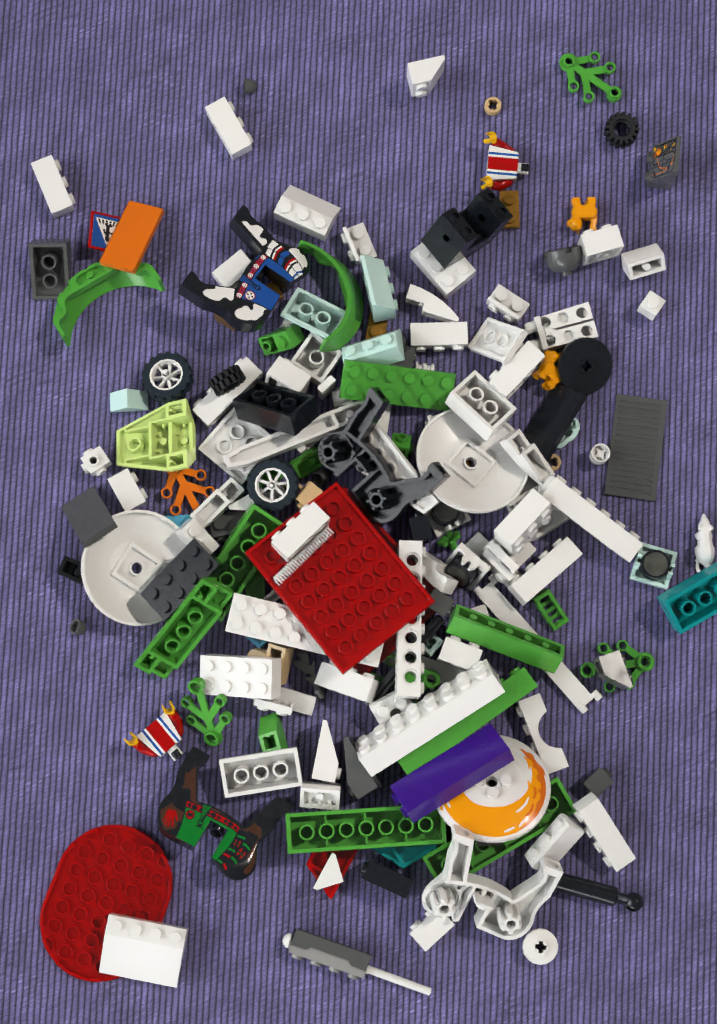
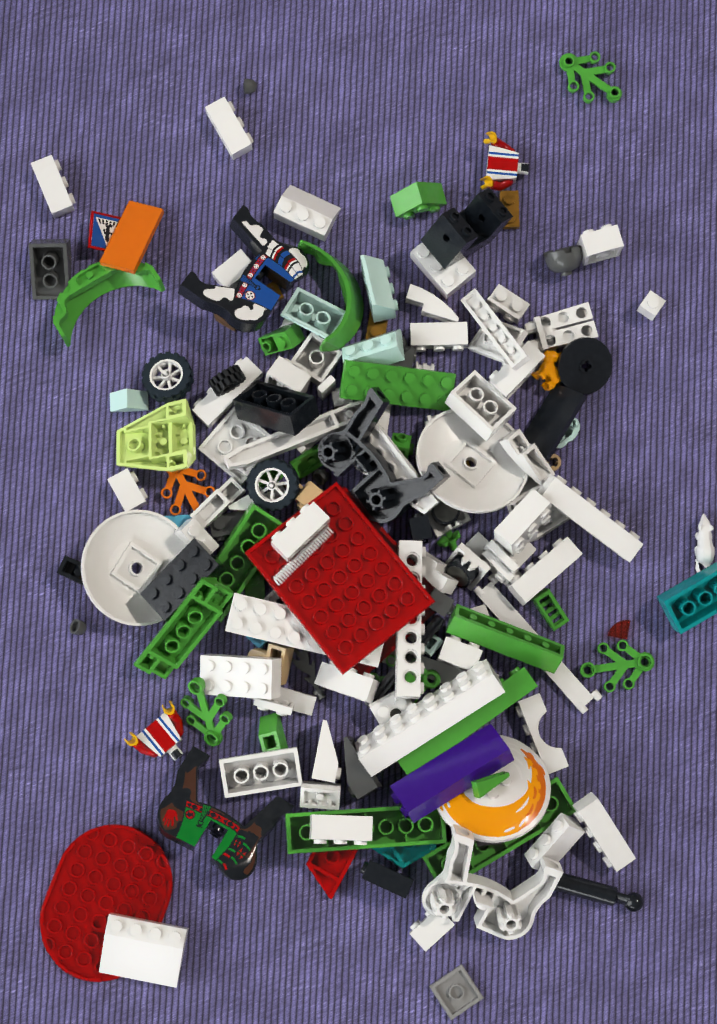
(89, 517): dark grey tile -> none
(95, 455): white brick -> none
(330, 874): white slope -> none
(341, 828): none -> white brick
(341, 958): piece -> none
(358, 242): white bracket -> none
(417, 199): none -> bright green brick
(424, 74): white slope -> none
(456, 992): none -> light grey tile
(485, 784): none -> bright green piece
(492, 100): tan bush -> none
(495, 330): none -> white plate
(546, 954): white piece -> none
(582, 212): light orange animal -> none
(598, 781): dark grey brick -> none
(601, 456): white wheel -> none
(613, 670): slope -> none
(620, 629): none -> clear red tile
(621, 140): black tyre -> none
(635, 447): dark grey window -> none
(643, 261): white brick -> none
(653, 566): piece -> none
(663, 163): dark grey slope -> none

